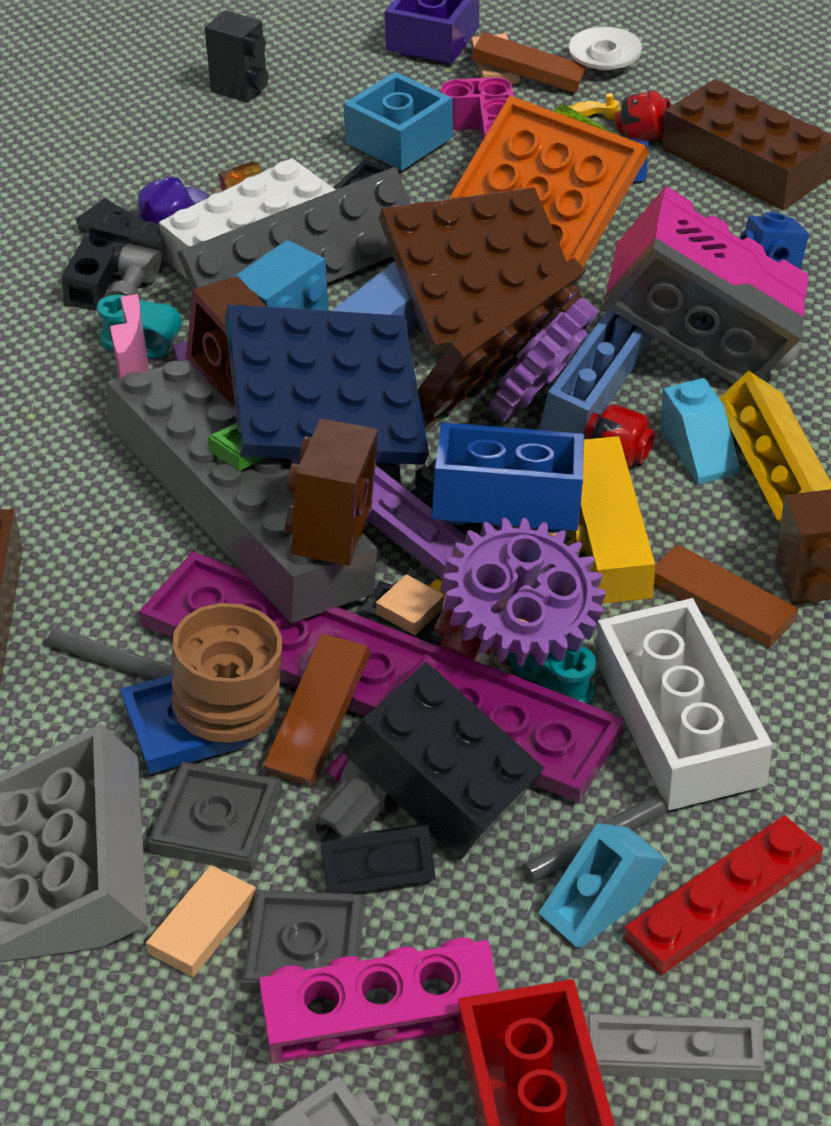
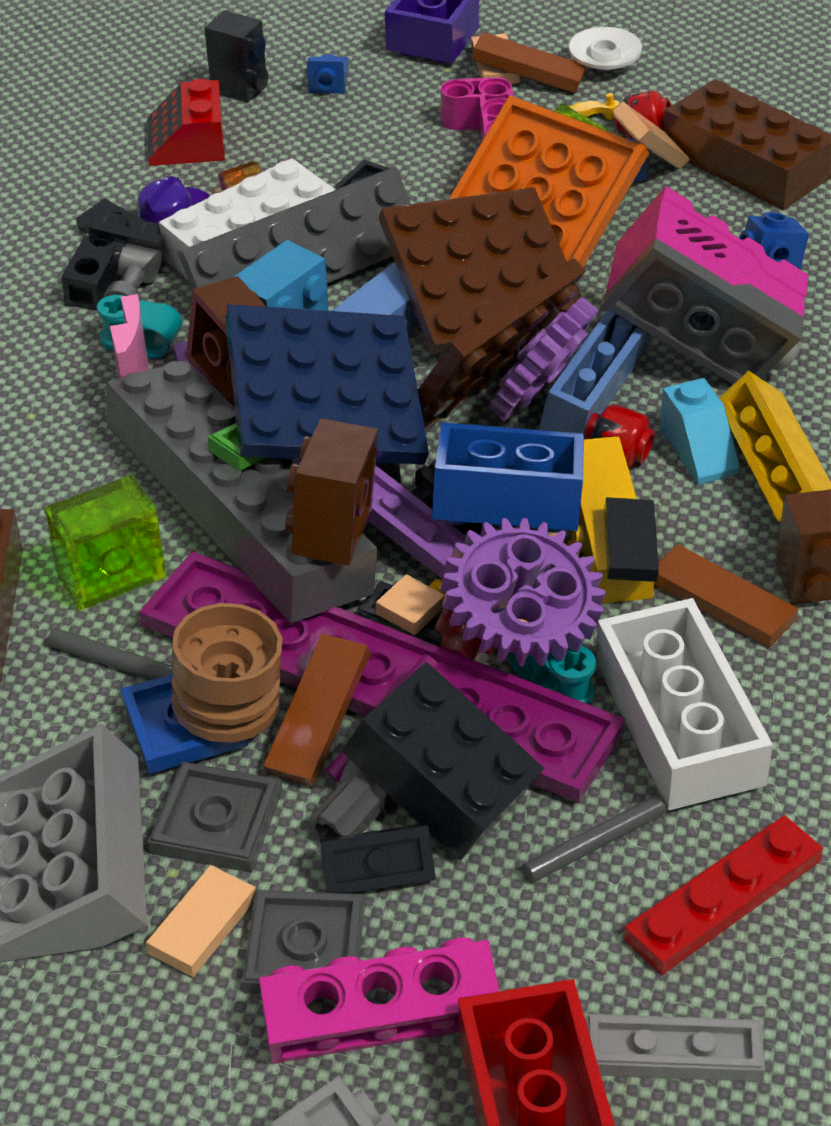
(105, 542): none -> clear neon green brick
(187, 125): none -> red slope
(327, 74): none -> blue bracket
(398, 120): dark azure brick -> none
(602, 883): medium azure slope -> none
(631, 539): none -> black tile
(650, 135): none -> light nougat tile

